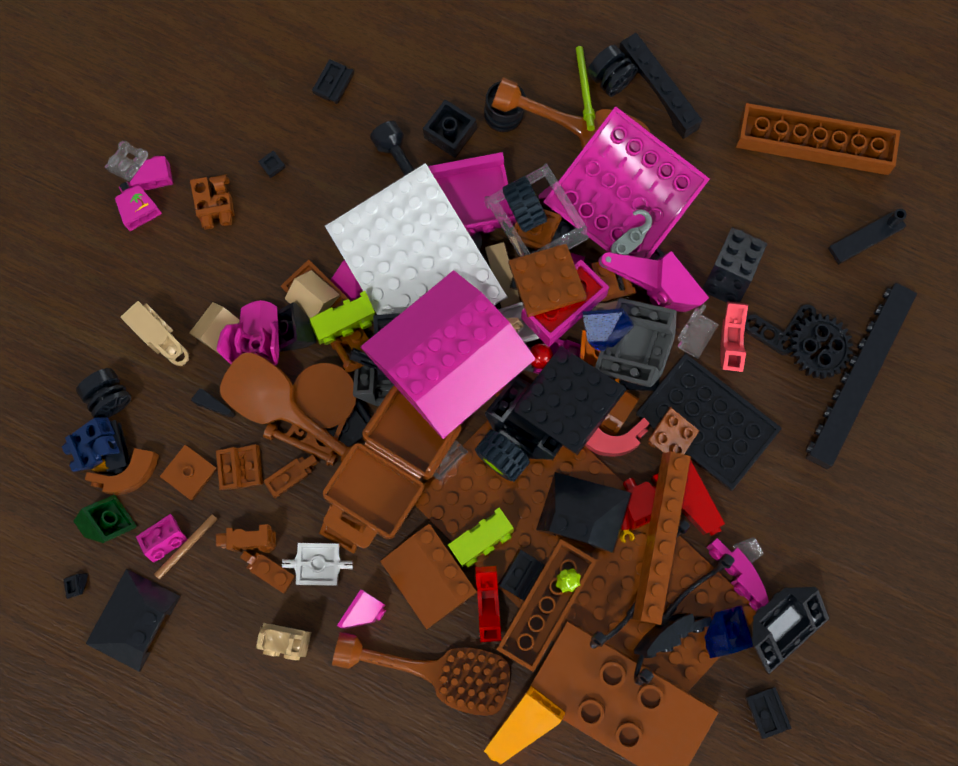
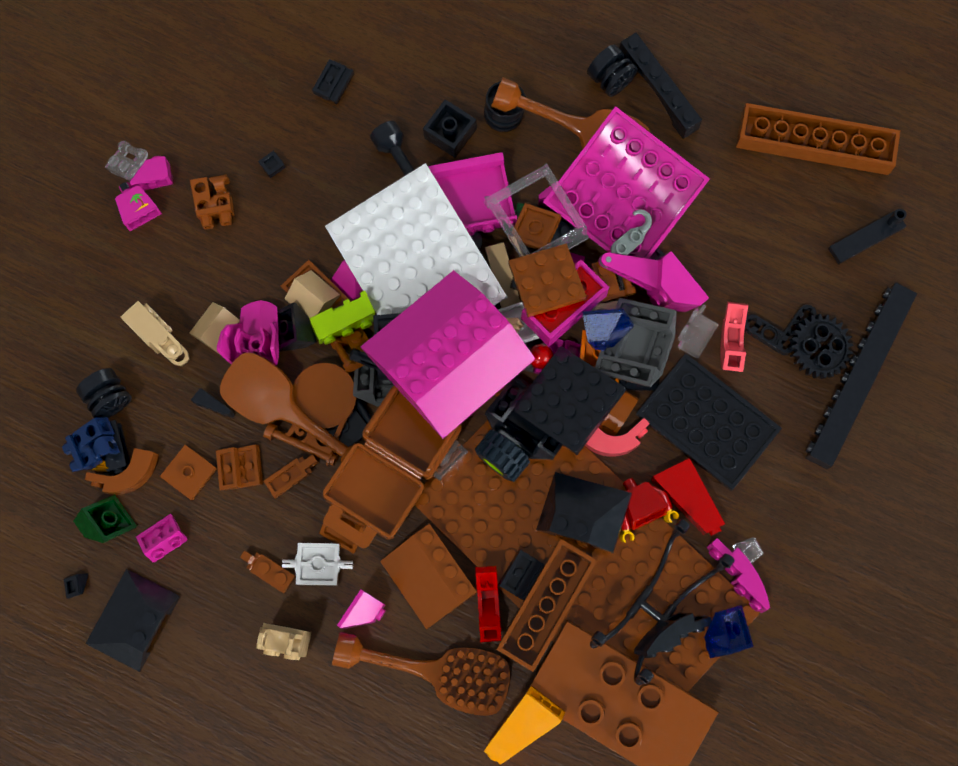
(185, 547): medium nougat bar -> none
(239, 539): dark orange hips -> none
(481, 538): lime wedge -> none
(524, 204): black wheel -> none
(568, 580): lime piece -> none
(588, 112): lime bar -> none
(661, 538): dark orange brick -> none
(673, 433): dark orange hinge -> none
(734, 266): black bracket -> none
(768, 713): black plate -> none
(786, 624): black slope -> none

